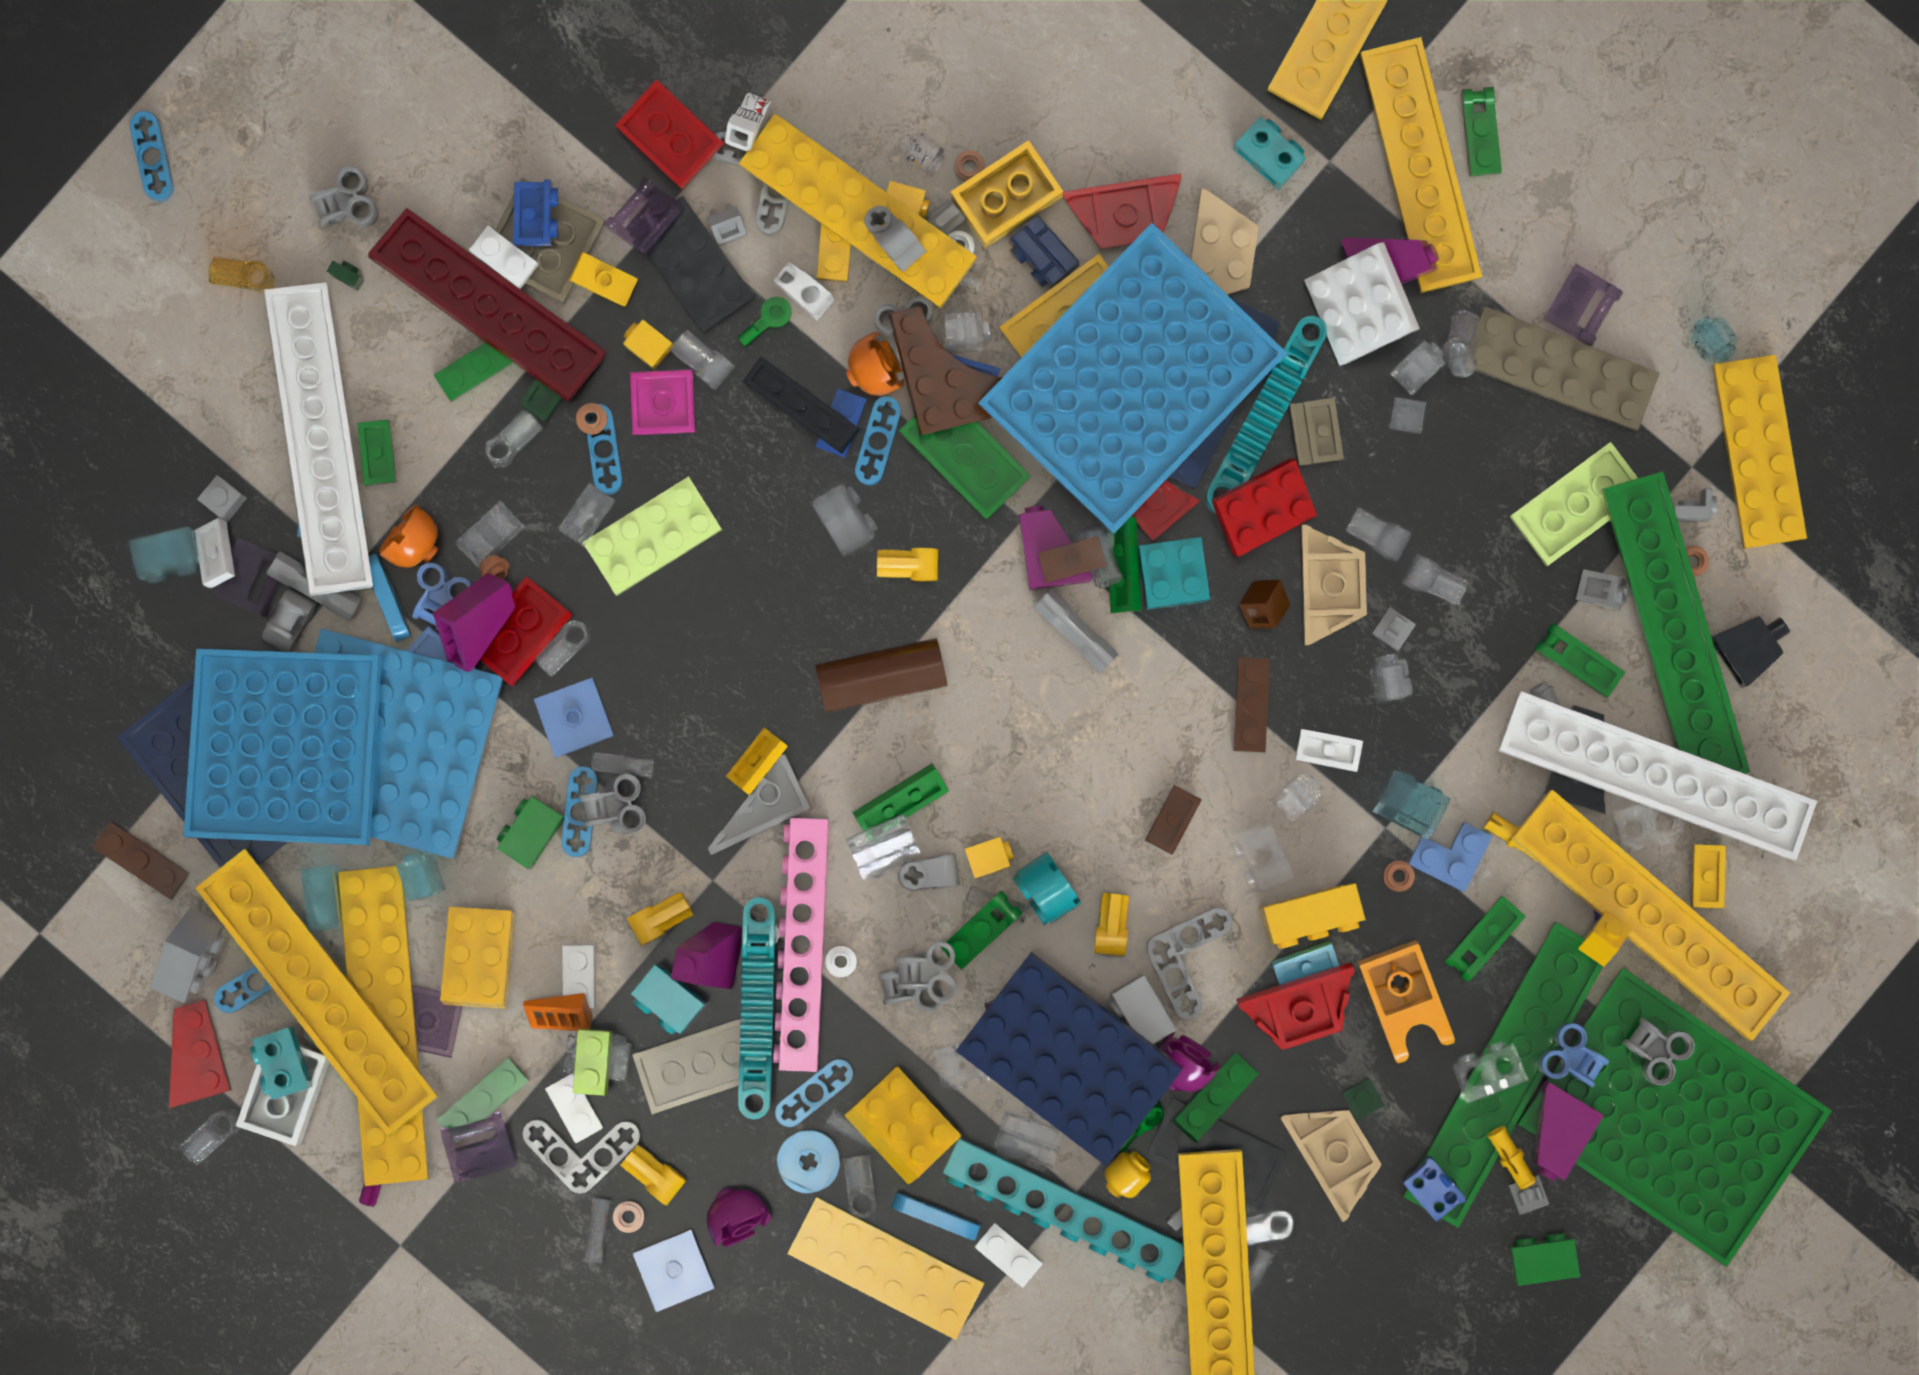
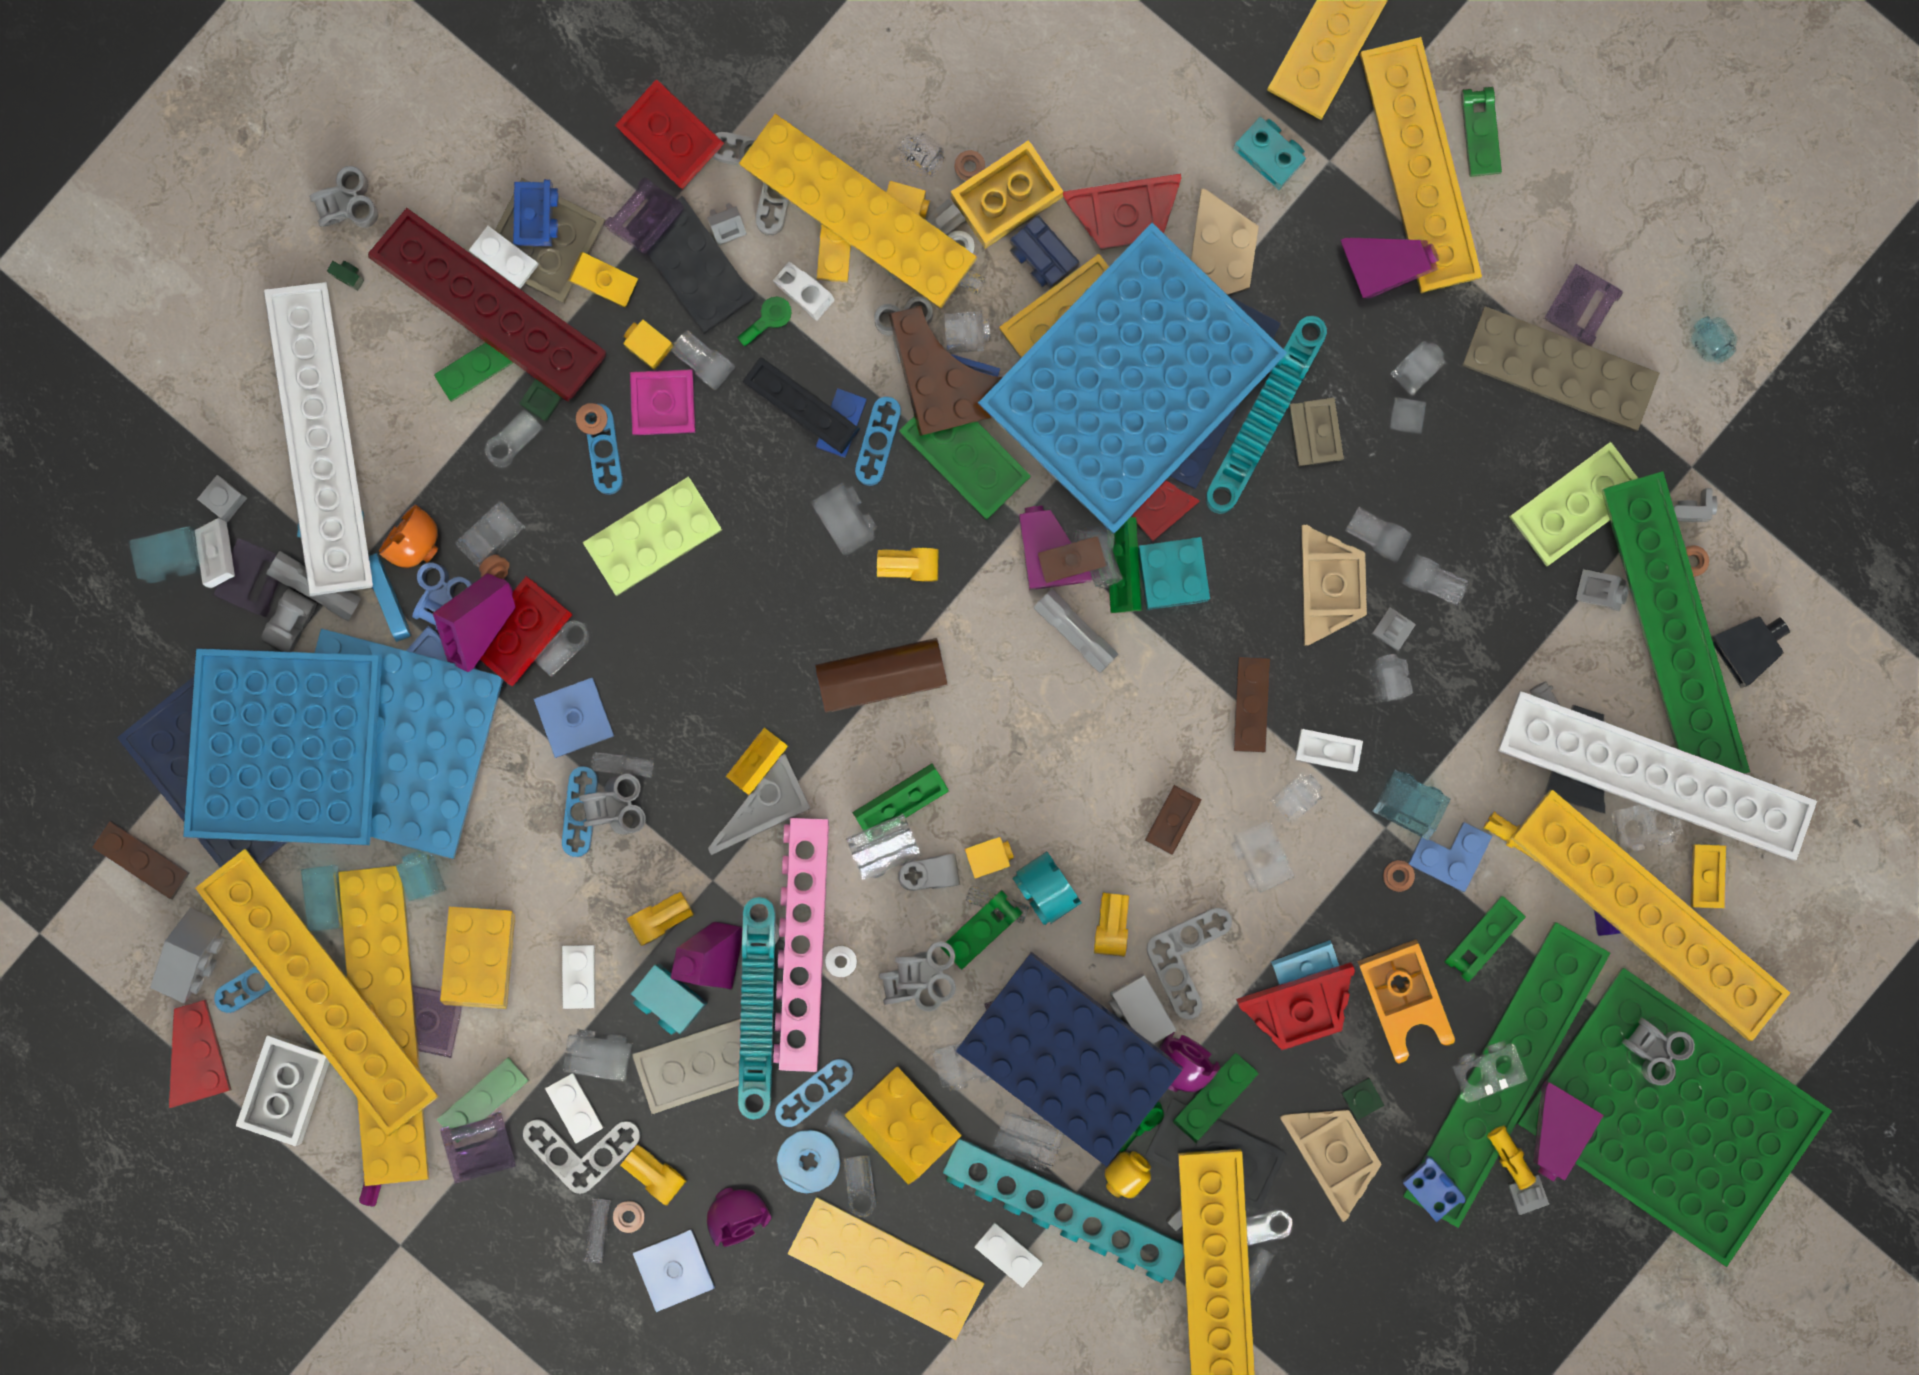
(154, 132): dark azure beam -> none
(209, 1136): clear piece -> none
(239, 274): clear yellow piece -> none
(281, 1063): teal brick -> none
(377, 452): green plate -> none
(529, 832): green brick -> none
(575, 1010): orange slope -> none
(586, 514): clear hips -> none
(592, 1062): lime brick -> none
(749, 120): white leg -> none
(874, 366): orange cylinder -> none
(894, 237): light grey piece -> none
(935, 1216): dark azure beam -> none
(1264, 507): red plate -> none
(1264, 604): reddish brown panel -> none
(1312, 915): yellow brick -> none
(1361, 304): white plate -> none
(1461, 344): clear piece -> none
(1543, 1260): green brick -> none
(1576, 1059): medium blue piece -> none
(1580, 661): green plate -> none
(1605, 938): yellow brick -> none
(1759, 451): yellow plate -> none

